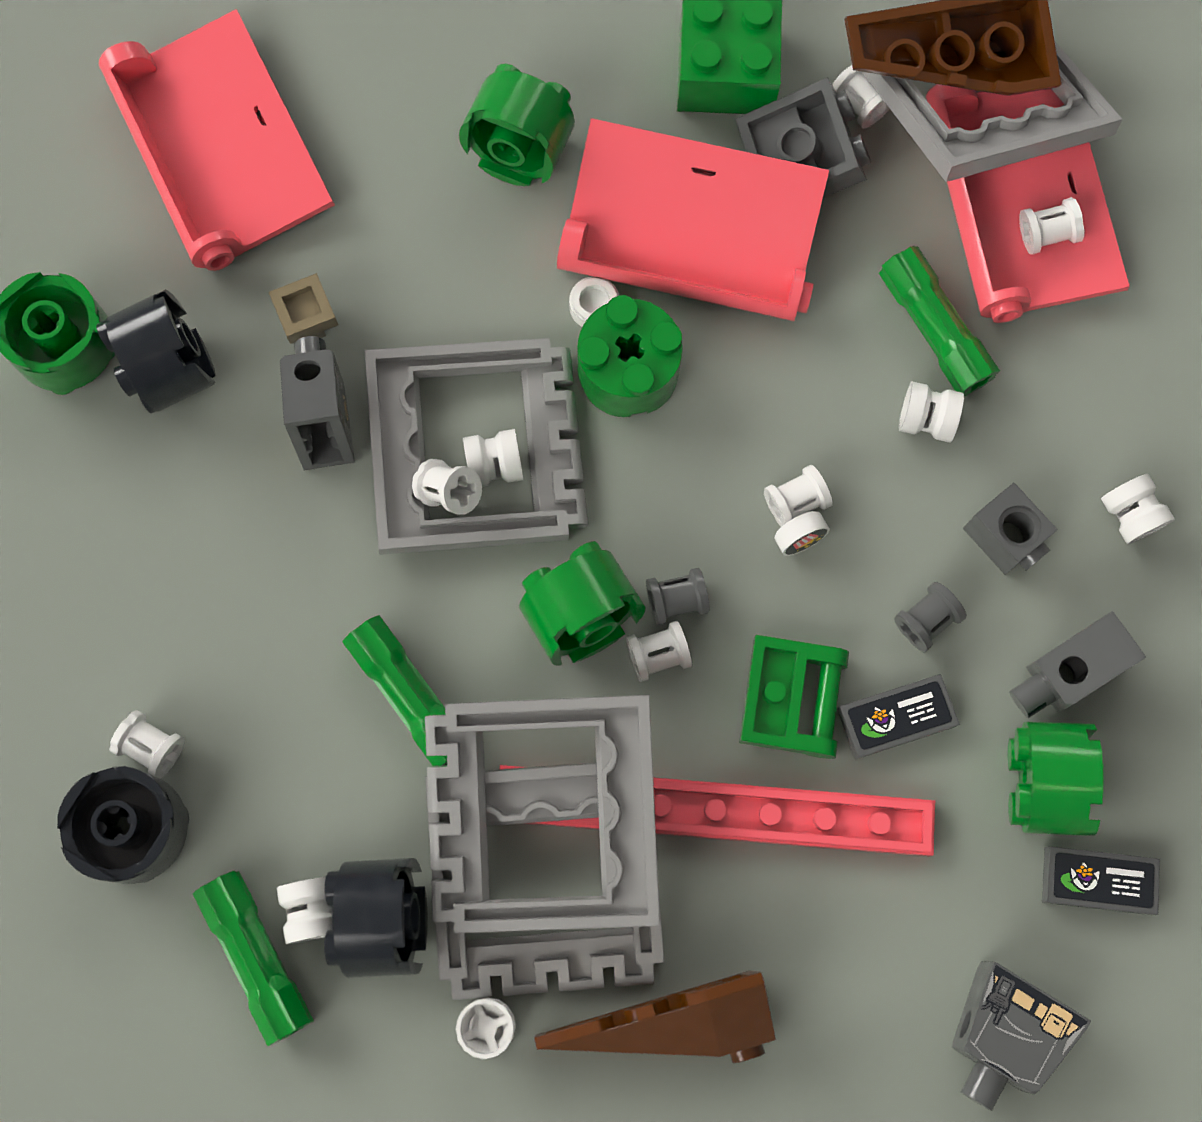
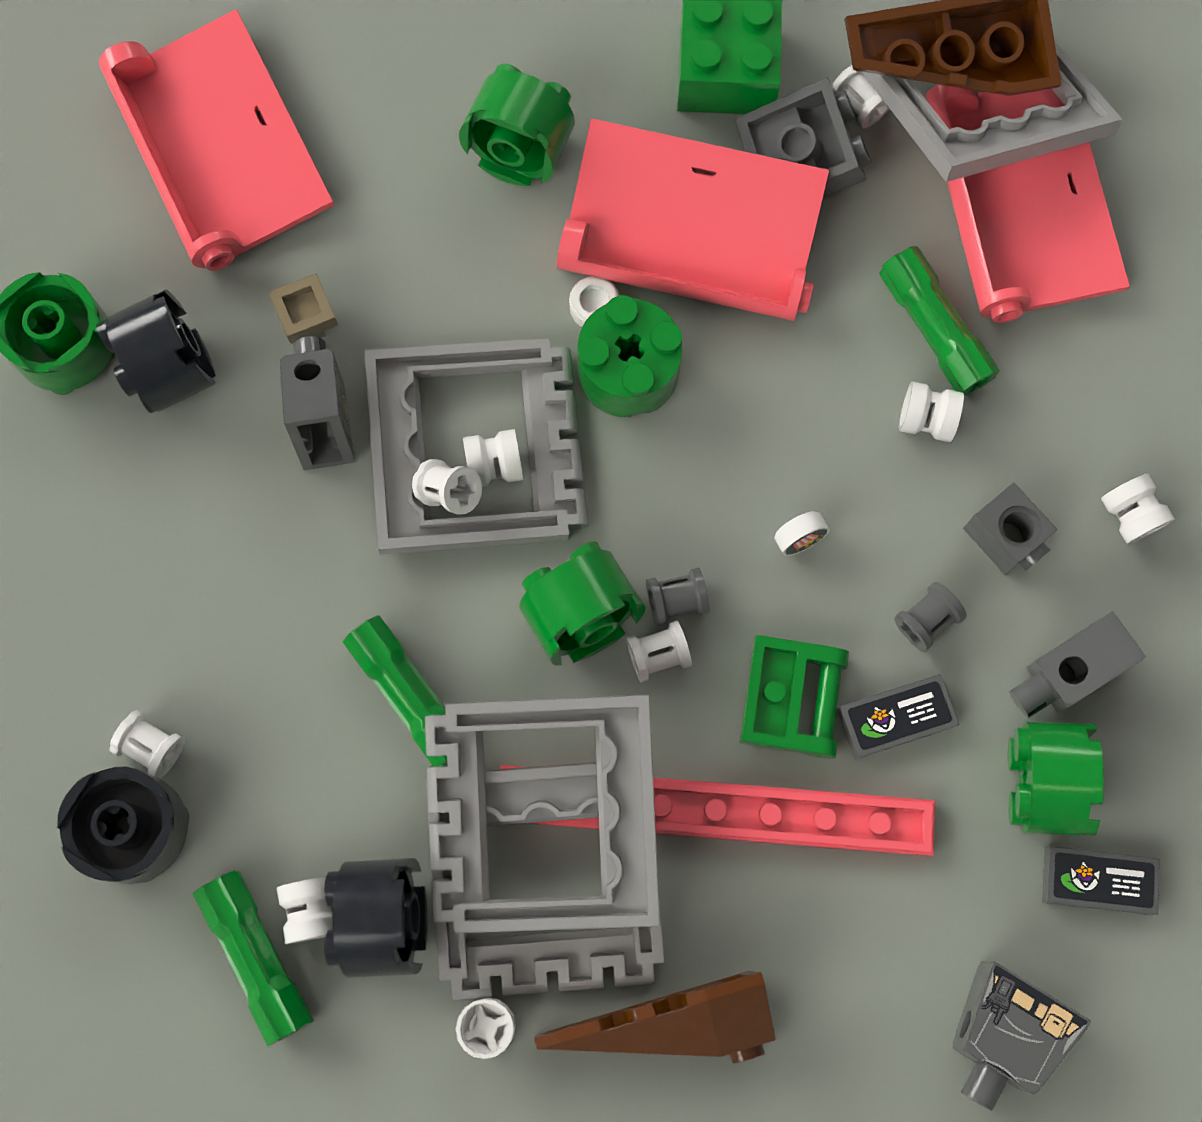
(798, 496): white bush -> none
(1051, 225): white bush -> none

